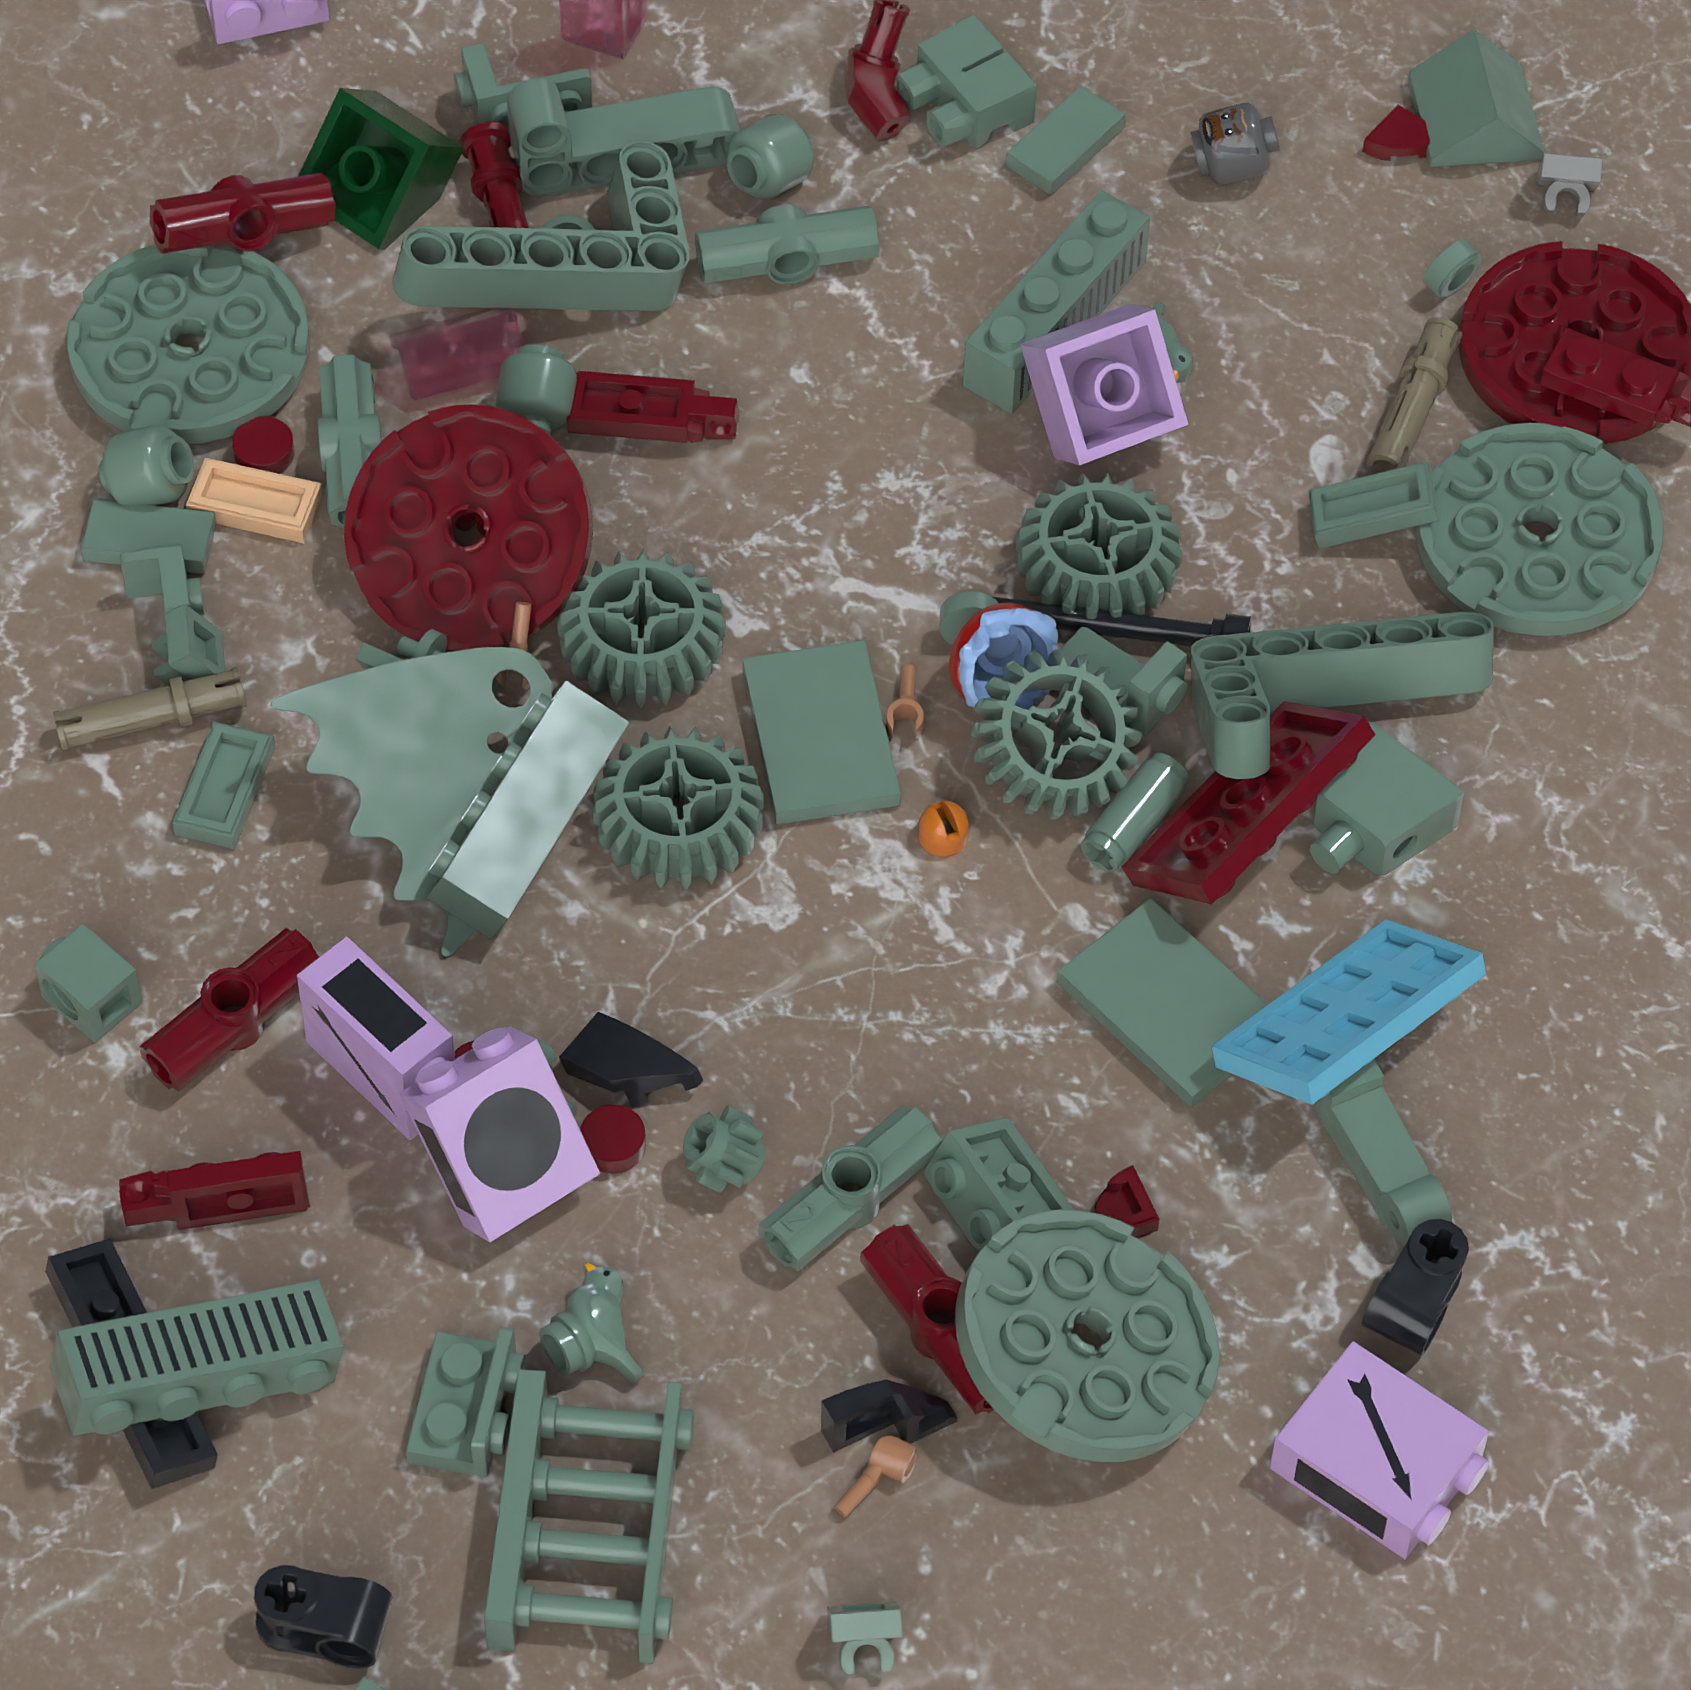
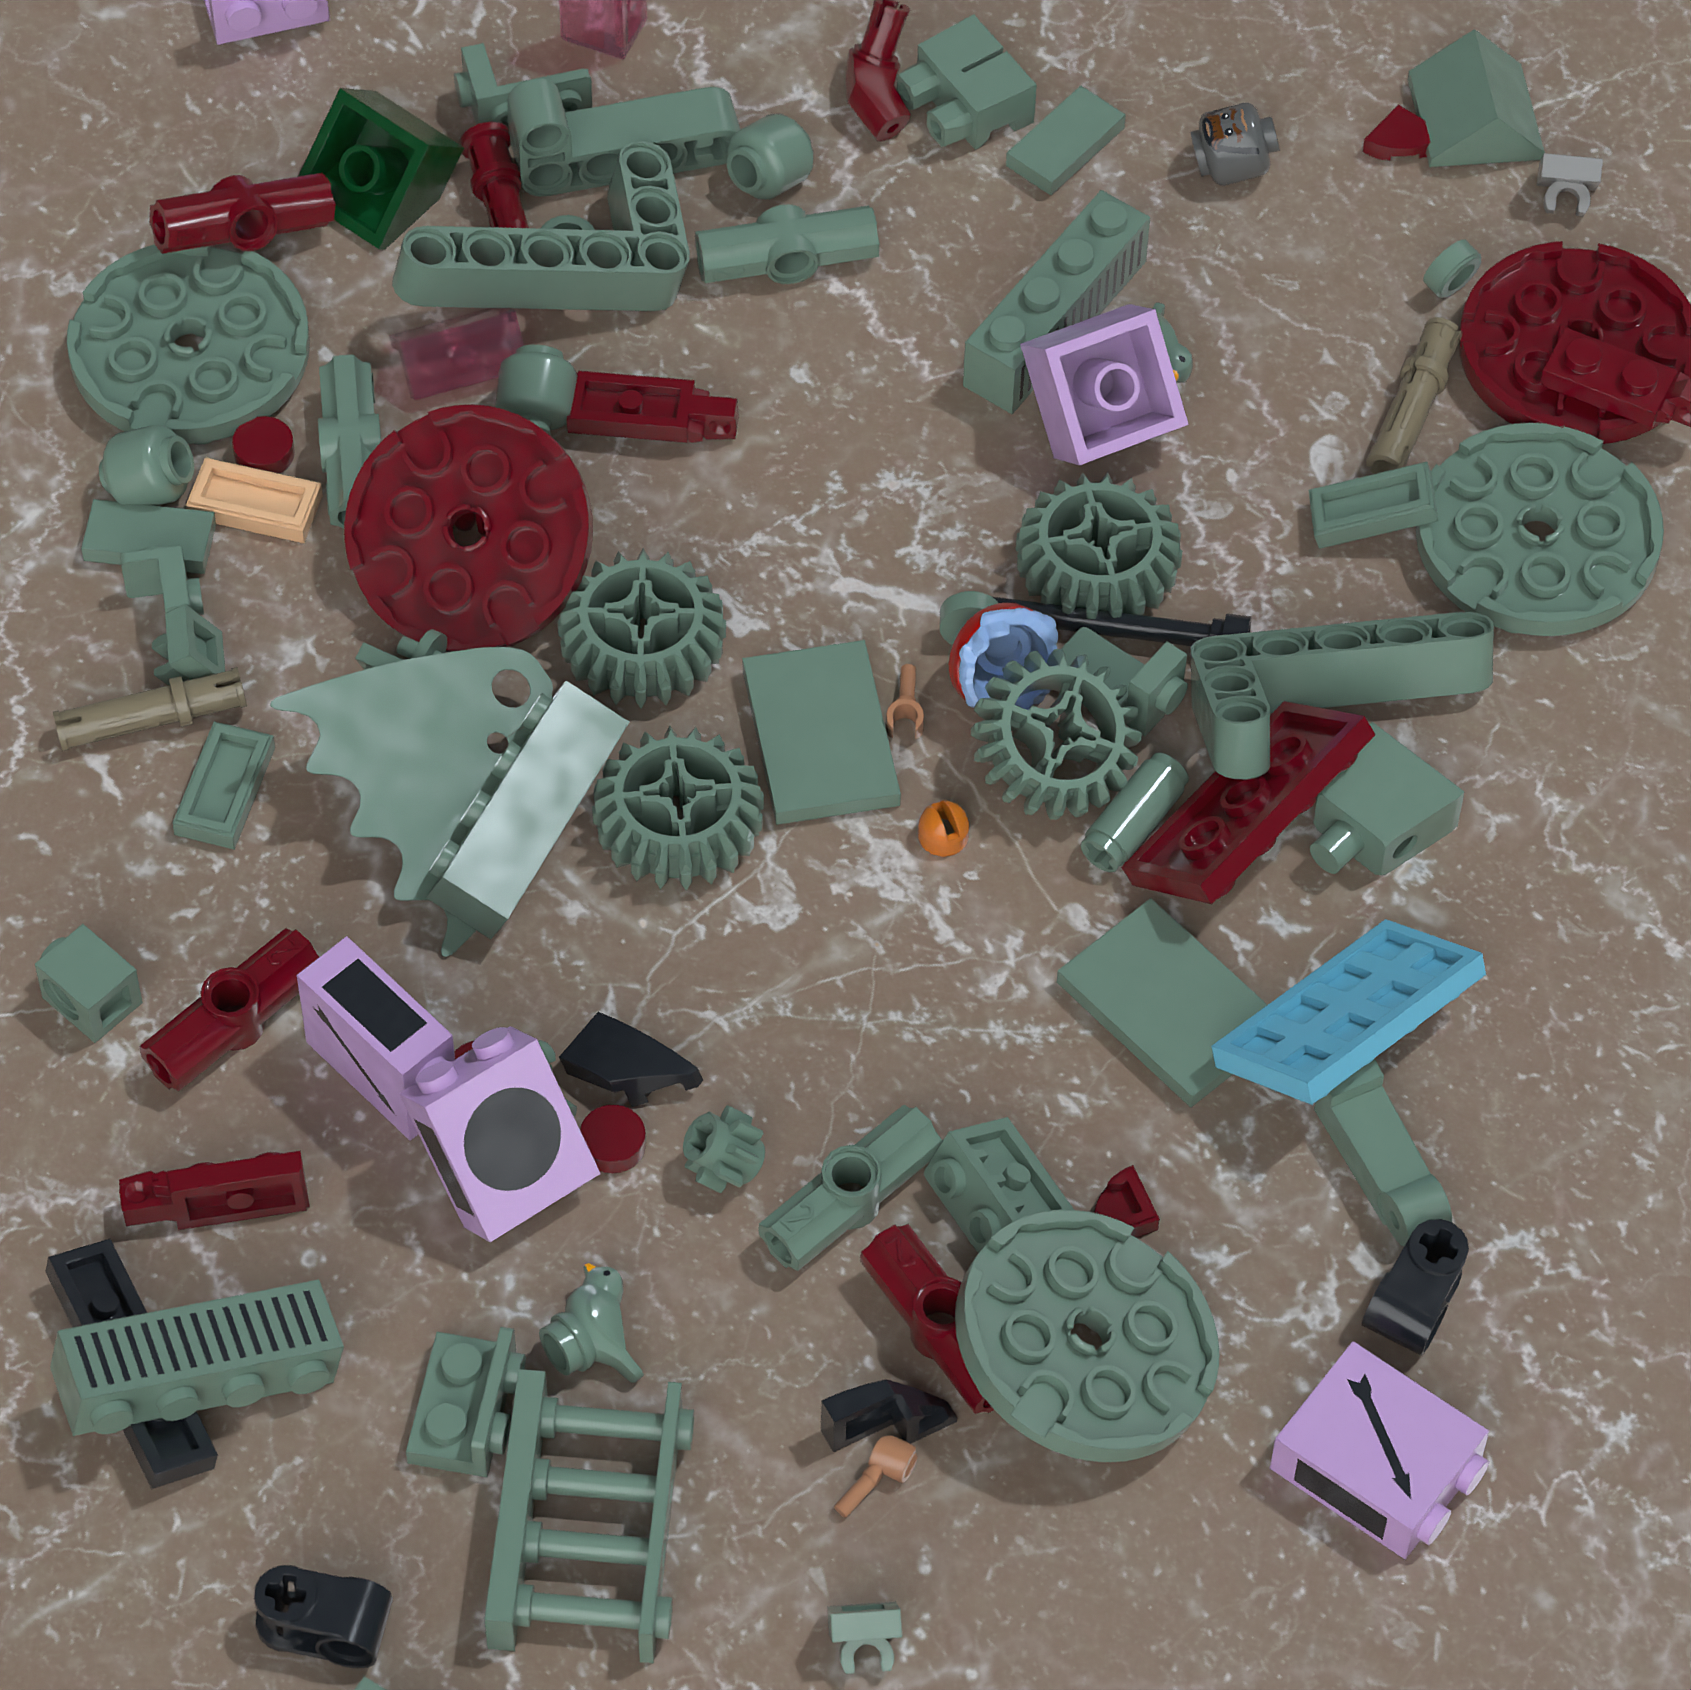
(519, 636): nougat hand -> none

